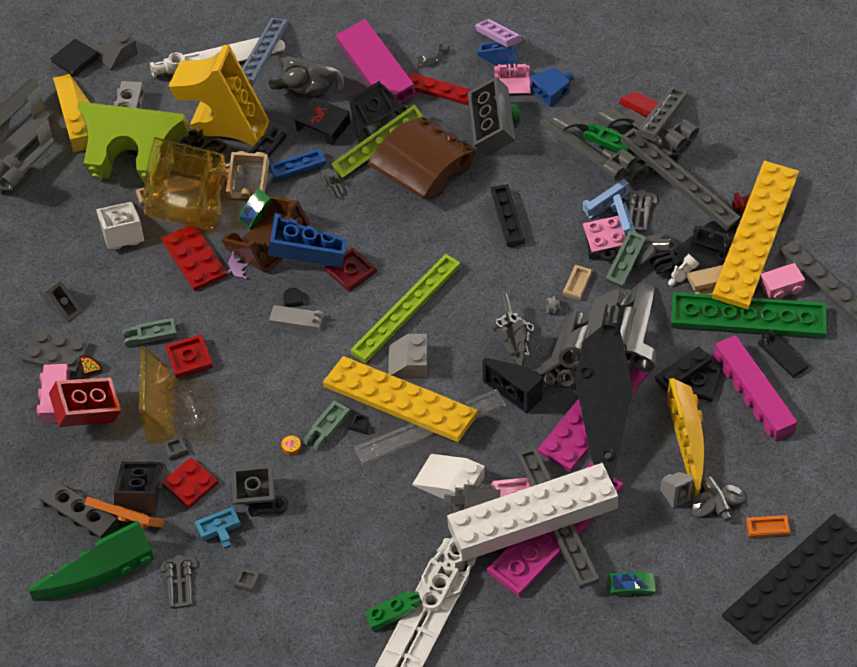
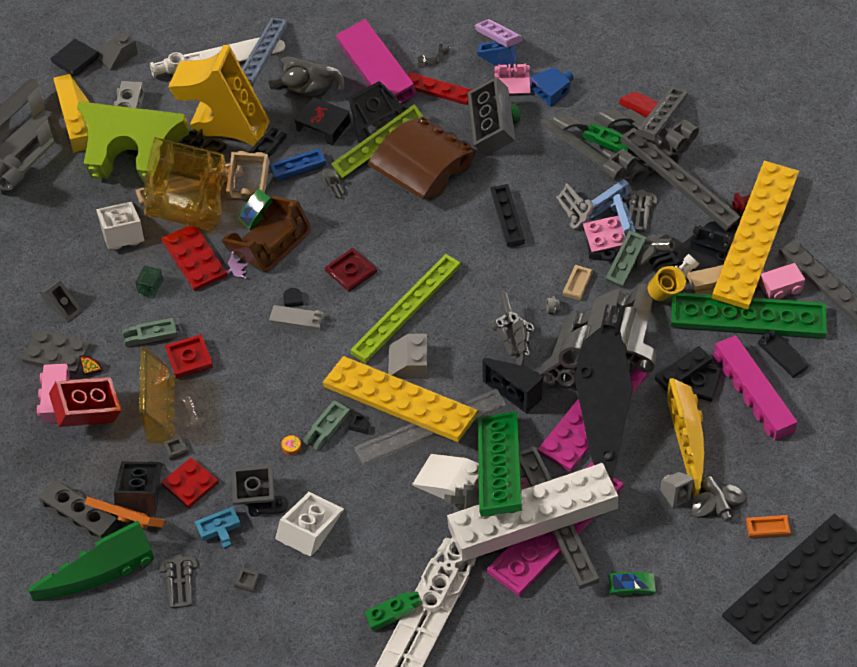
(149, 281): none -> clear green brick
(305, 243): blue wedge -> none
(308, 523): none -> white slope
(499, 464): none -> green plate
(585, 206): none -> light grey piece
(666, 283): none -> yellow hat

